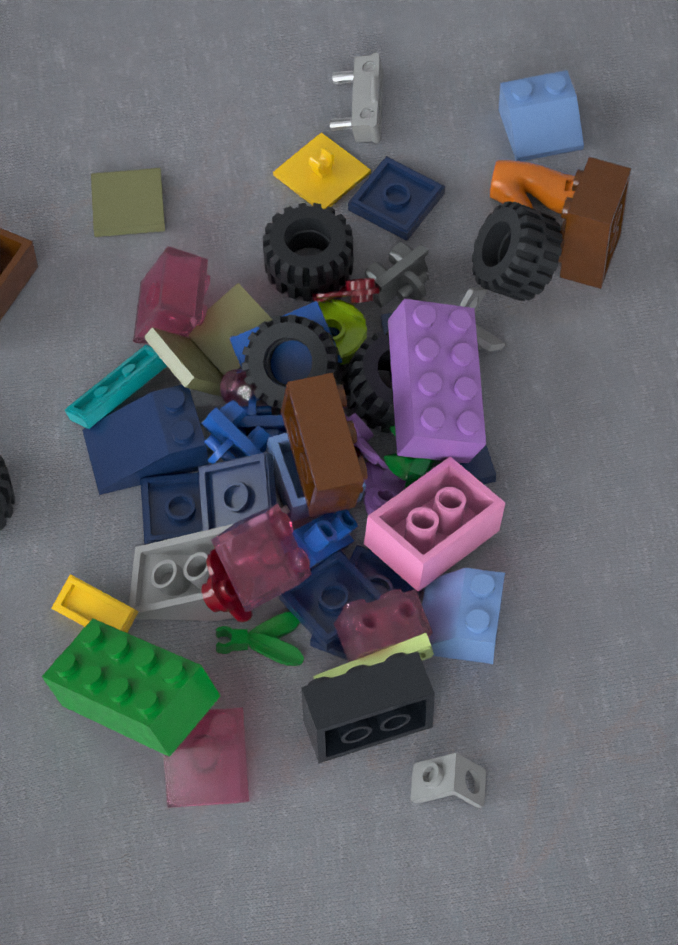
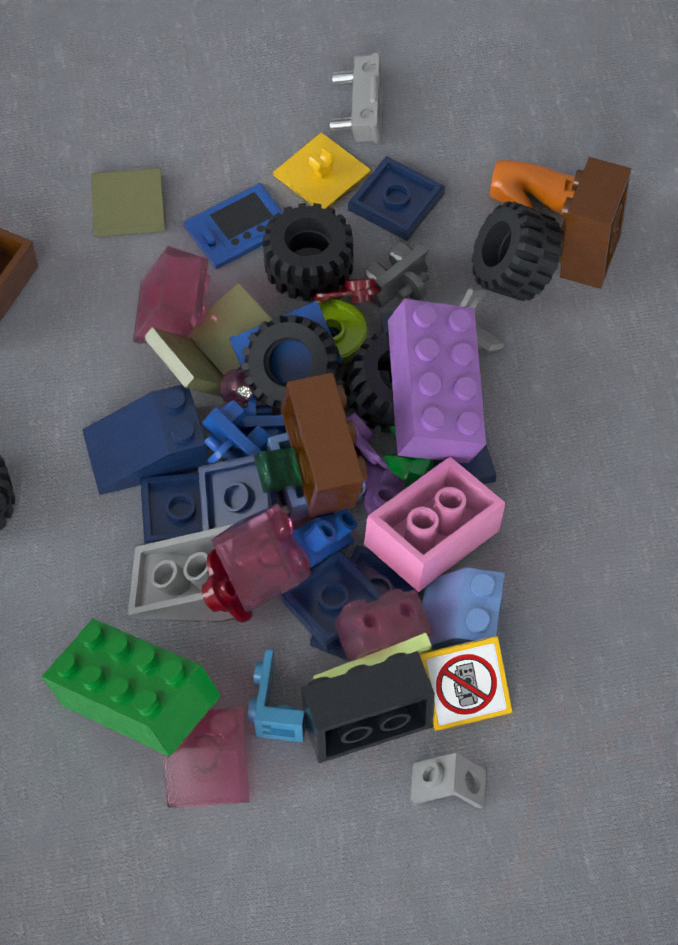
(83, 602): yellow tile -> none
(115, 387): teal tile -> none
(233, 225): none -> blue container
(264, 639): green piece -> none
(276, 722): none -> dark azure bracket
(278, 469): none -> clear green tile
(467, 682): none -> piece
(541, 115): medium blue slope -> none

